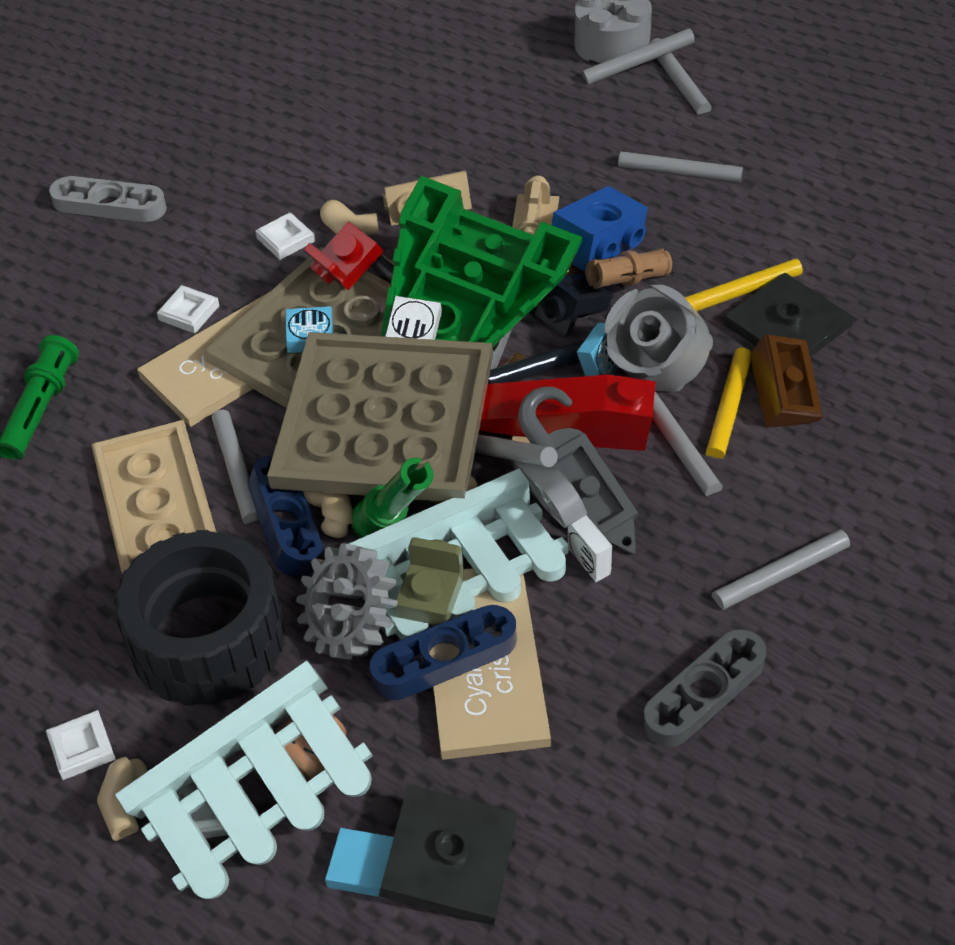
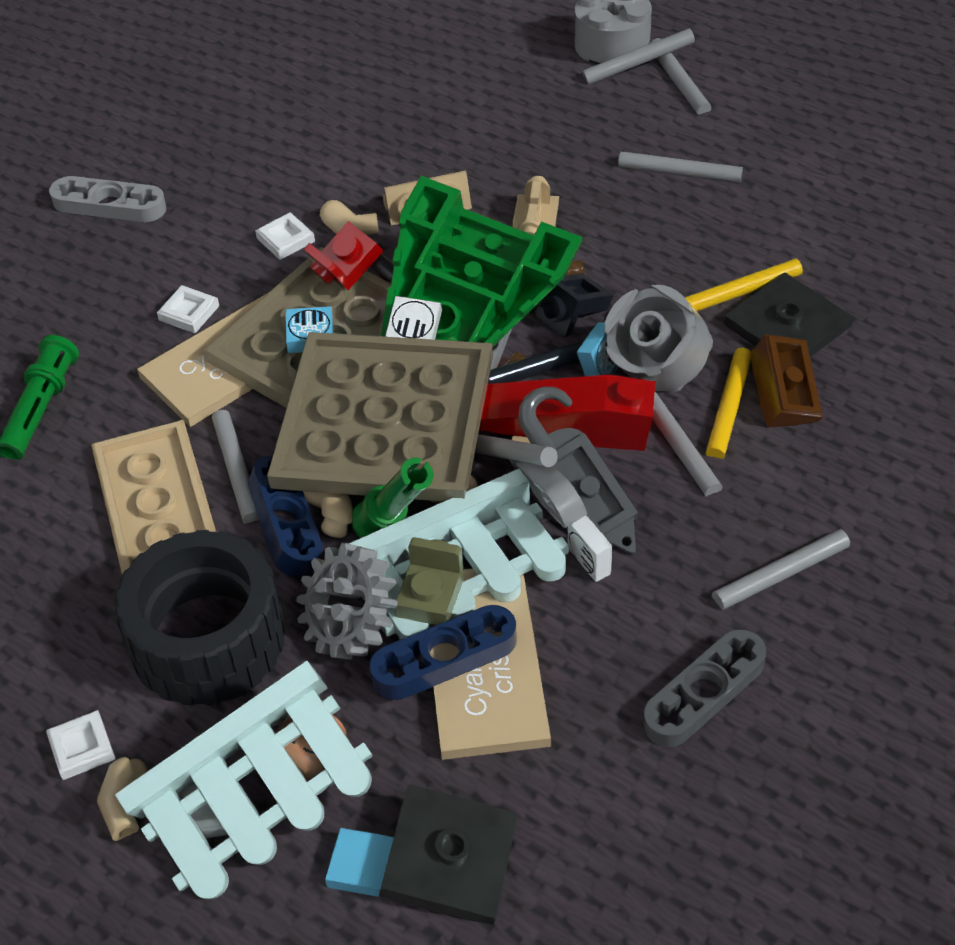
(606, 223): blue brick -> none
(628, 268): medium nougat pin -> none

